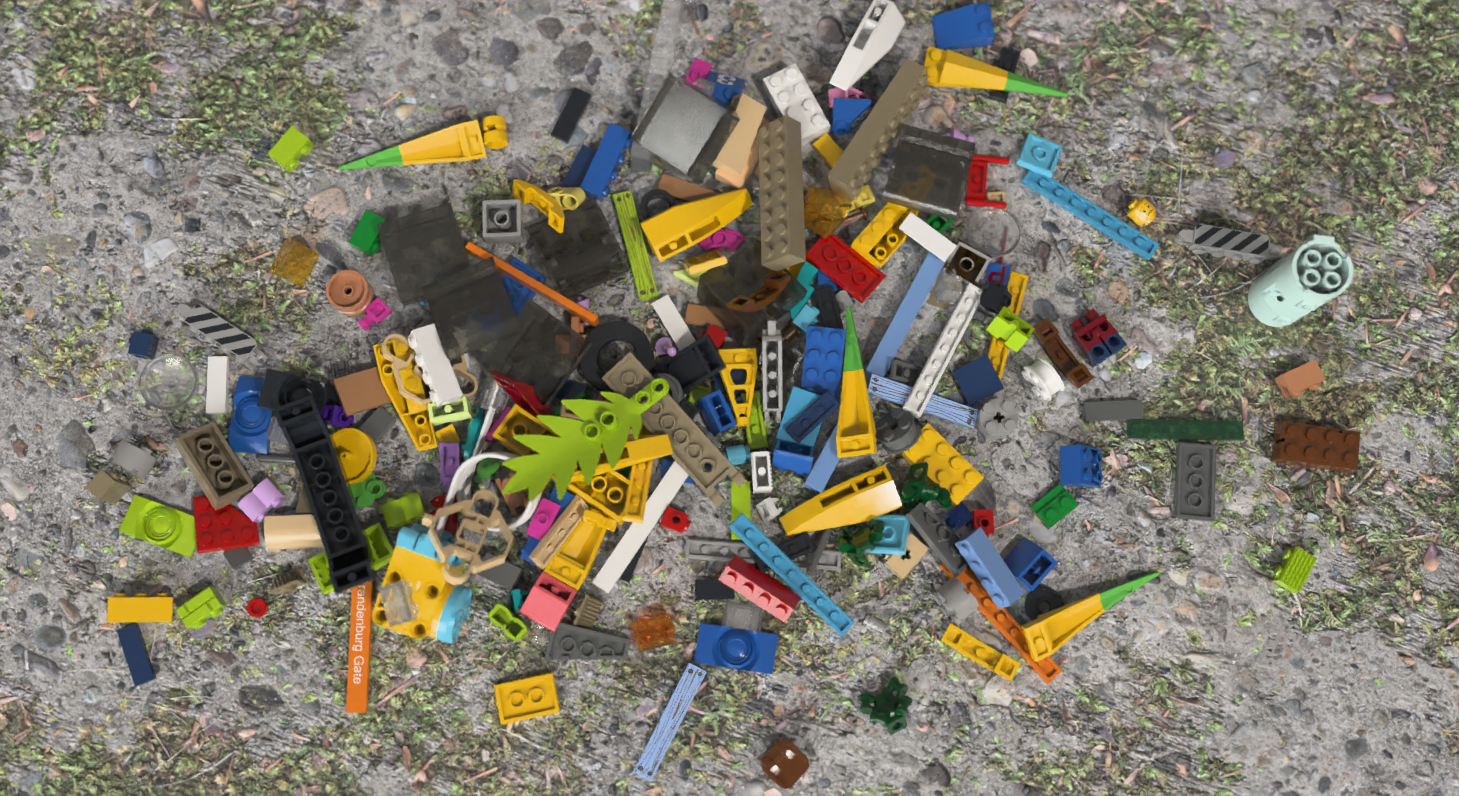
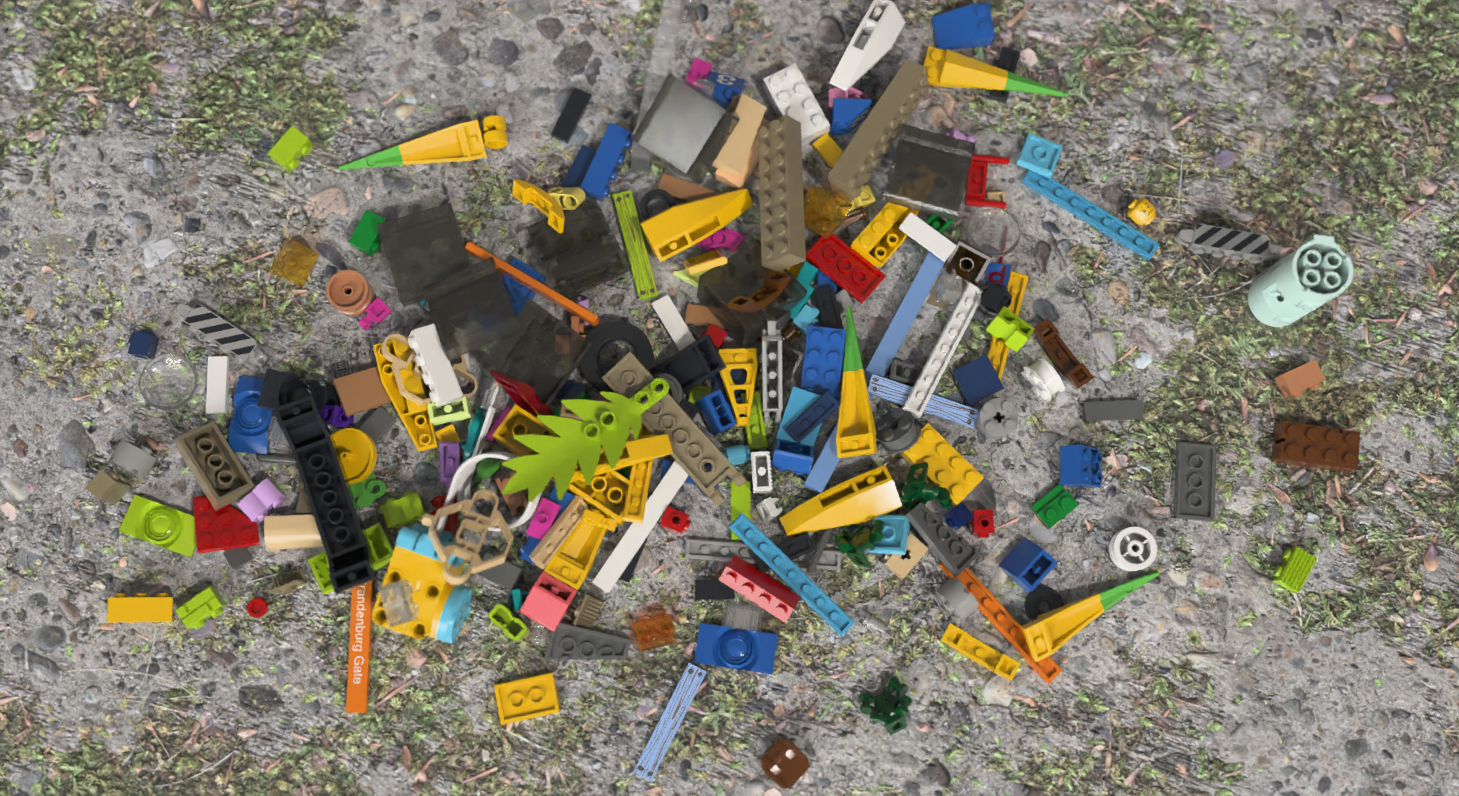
(136, 654): dark blue tile -> none
(503, 221): light grey brick -> none
(665, 346): lavender piece -> none
(989, 568): medium blue brick -> none
(1098, 338): dark red hips -> none
(1121, 549): none -> white wheel
(1185, 430): clear green tile -> none

